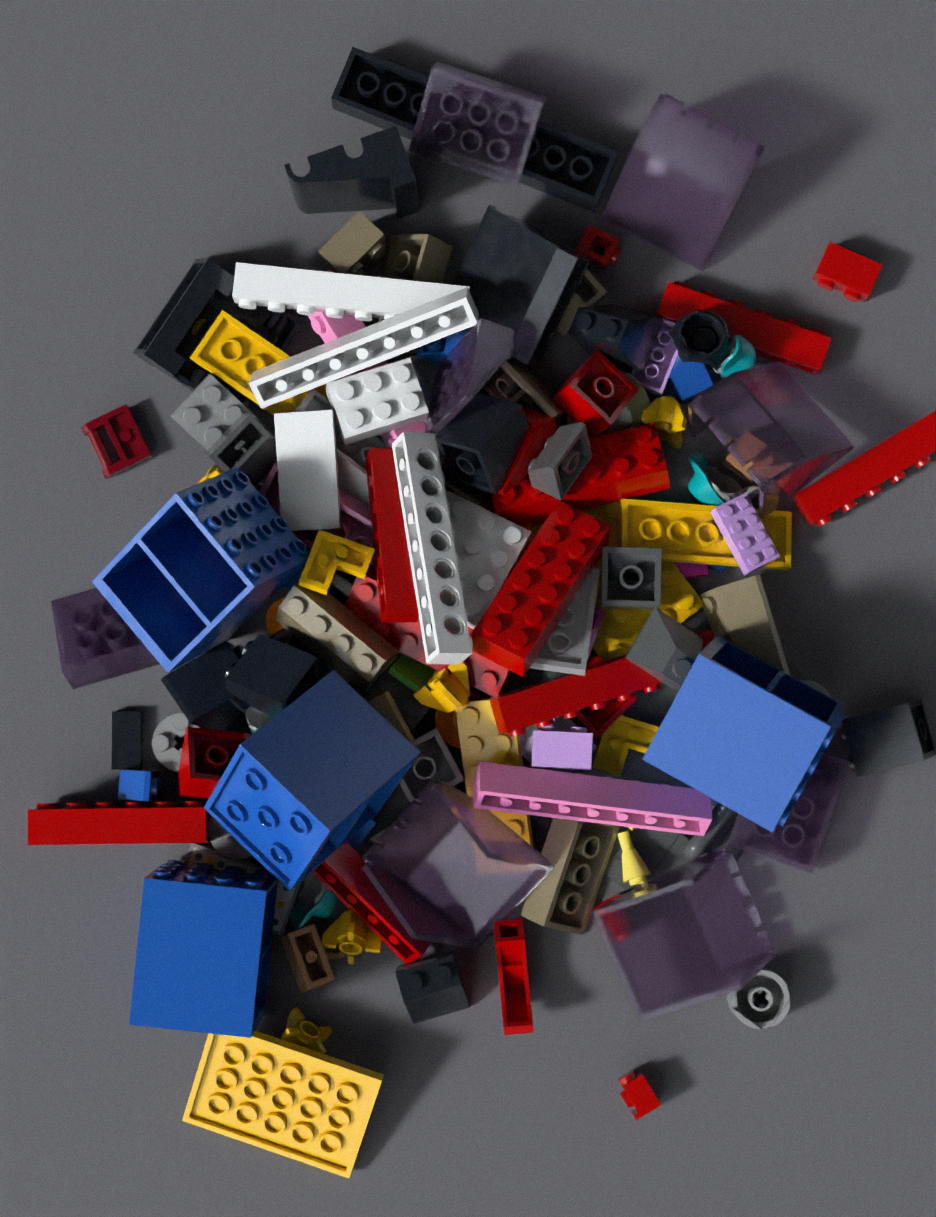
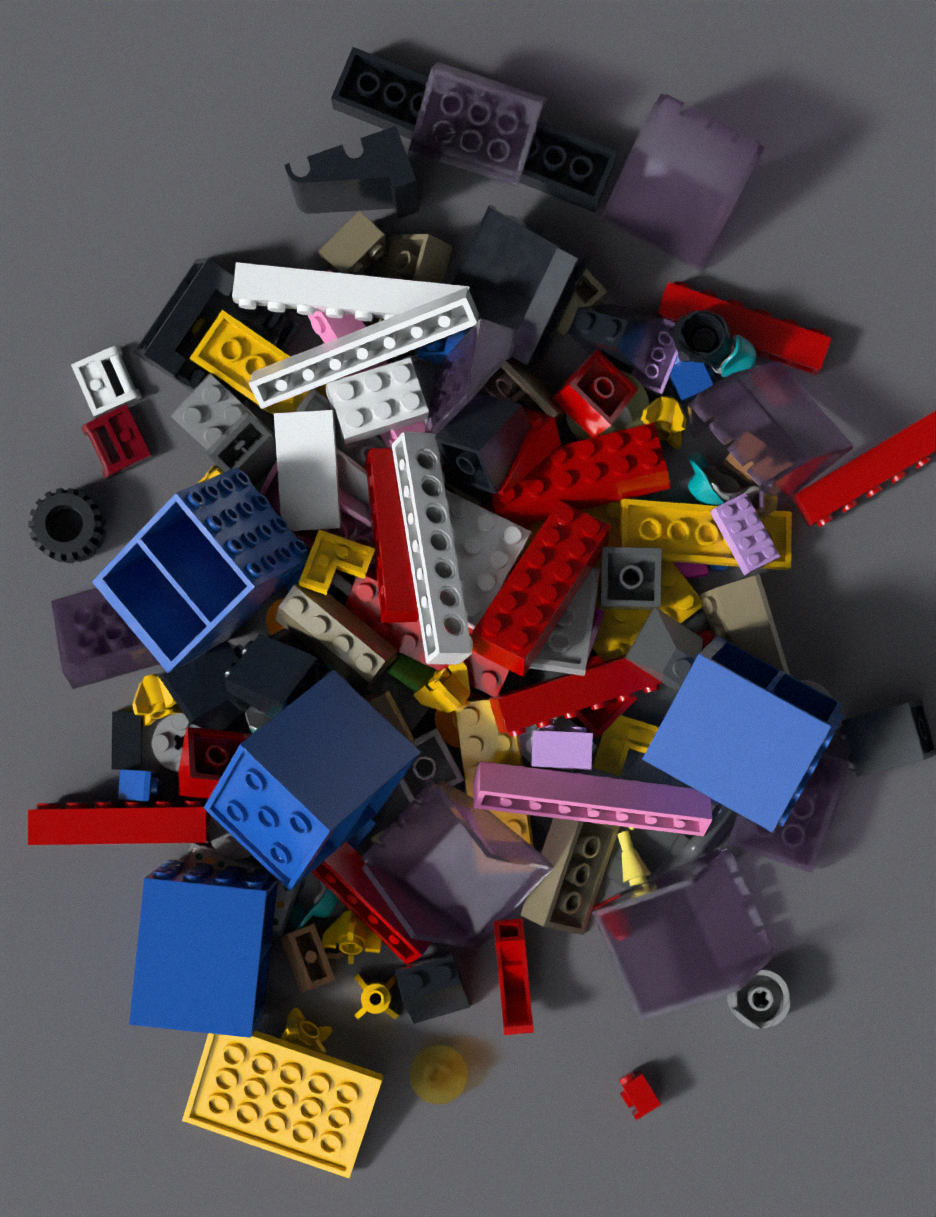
(47, 512): none -> black tyre
(97, 385): none -> white plate
(153, 700): none -> yellow brick
(380, 988): none -> yellow brick
(438, 1074): none -> clear yellow piece
(561, 460): dark grey slope -> none
(596, 238): red brick -> none
(846, 272): red brick -> none

